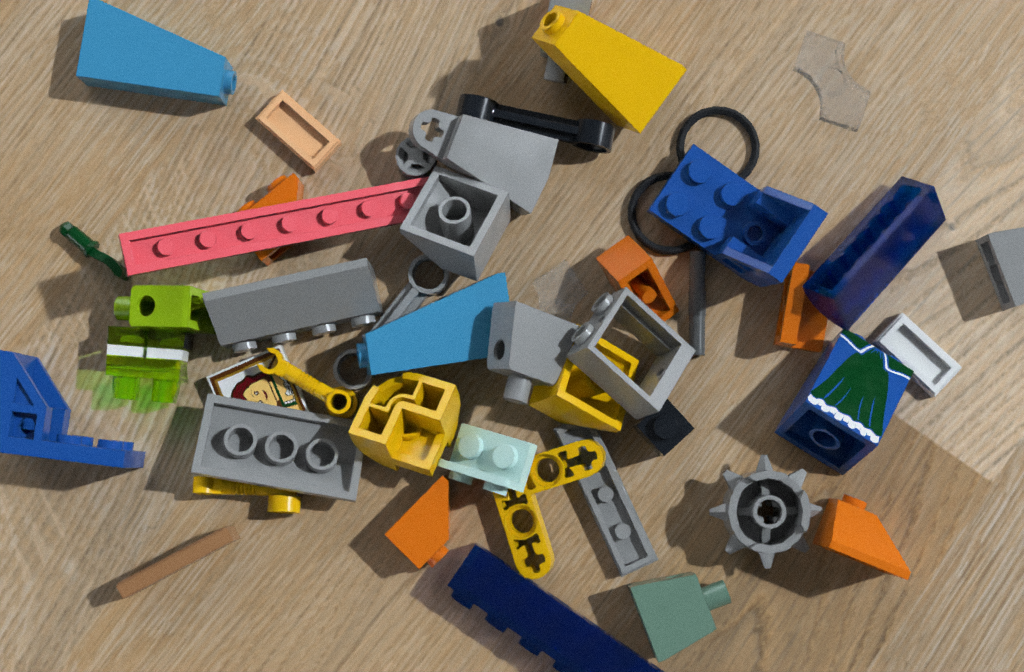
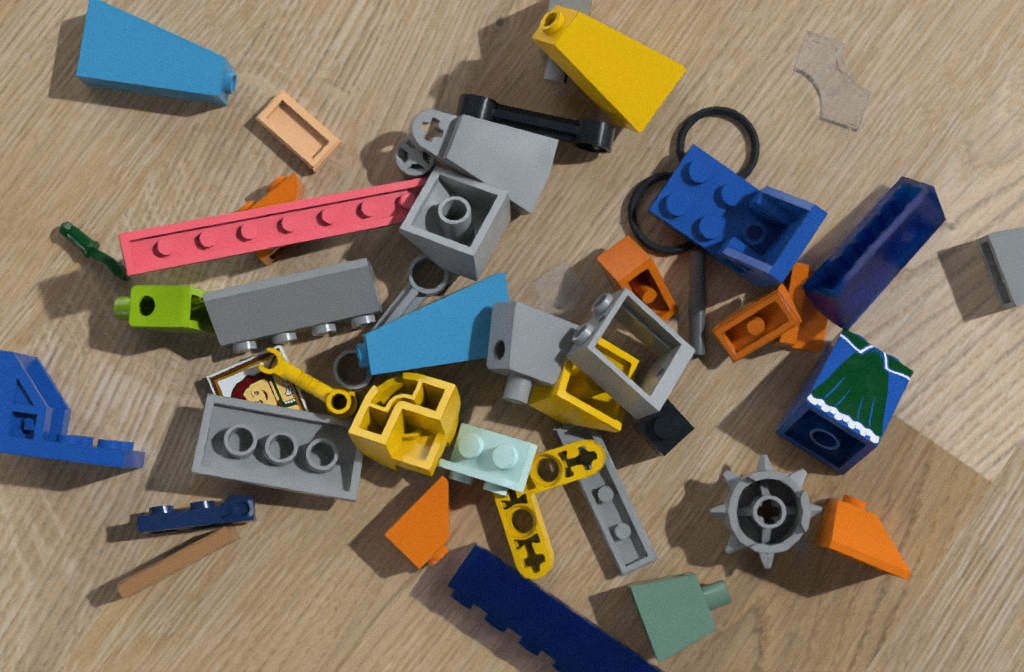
(150, 356): clear neon green hips -> none
(200, 516): none -> dark blue hinge
(278, 500): yellow brick -> none
(757, 323): none -> orange slope
(917, 351): white tile -> none

